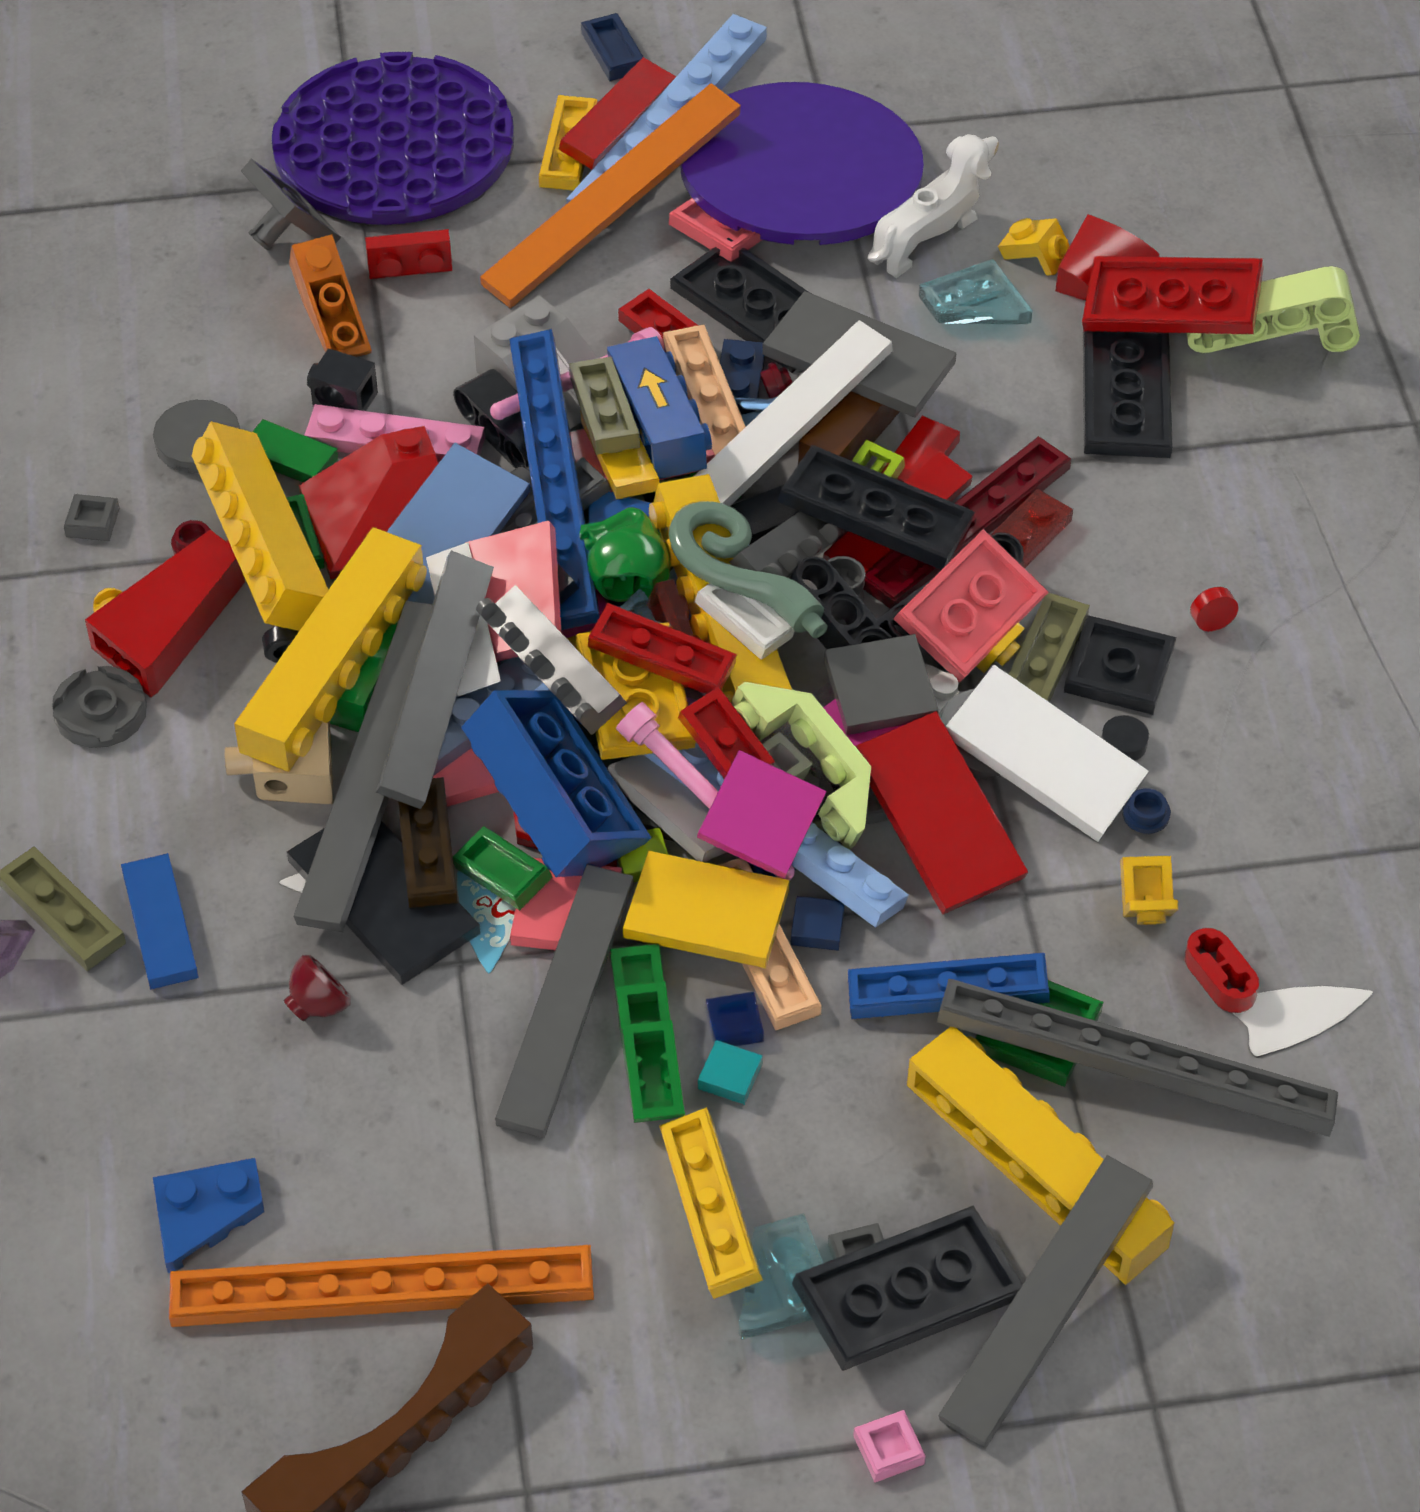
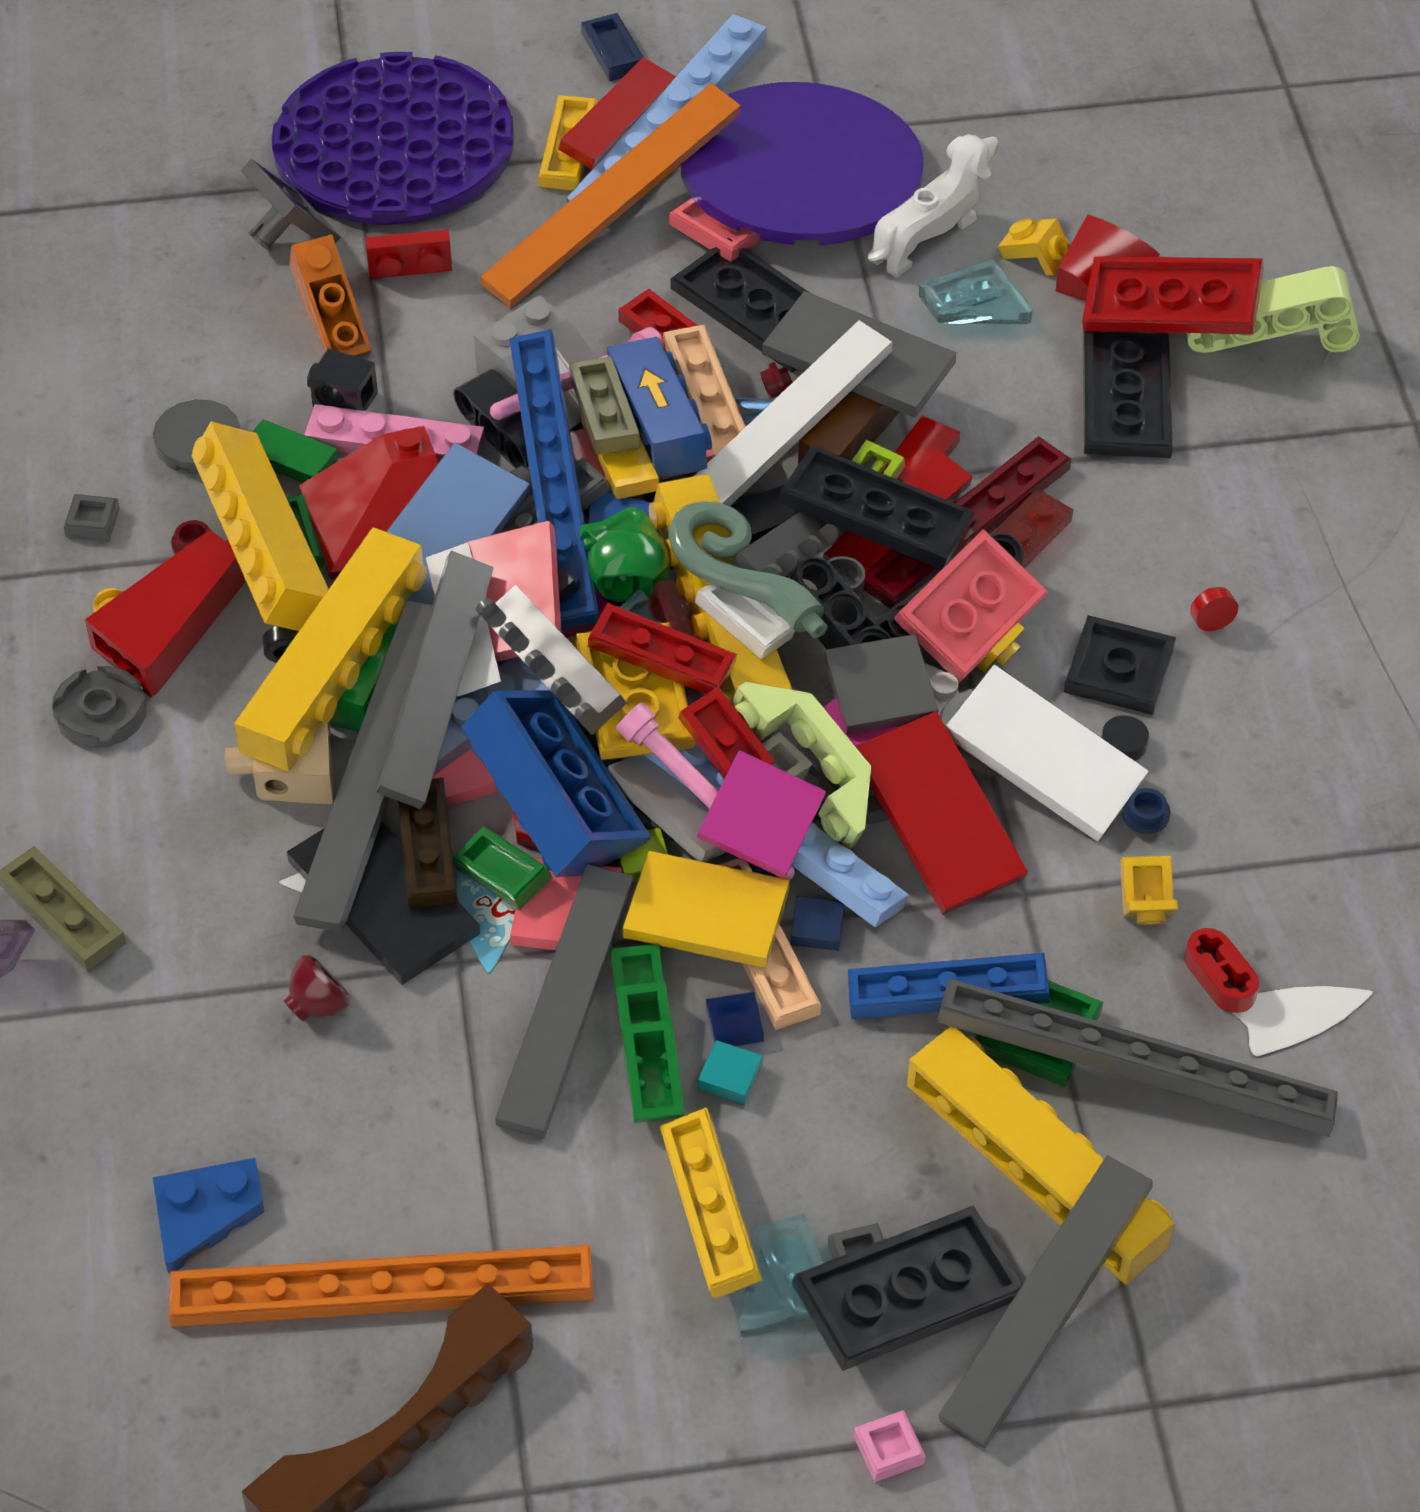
(159, 921): blue tile -> none
(742, 367): dark blue plate -> none
(1049, 644): olive plate -> none

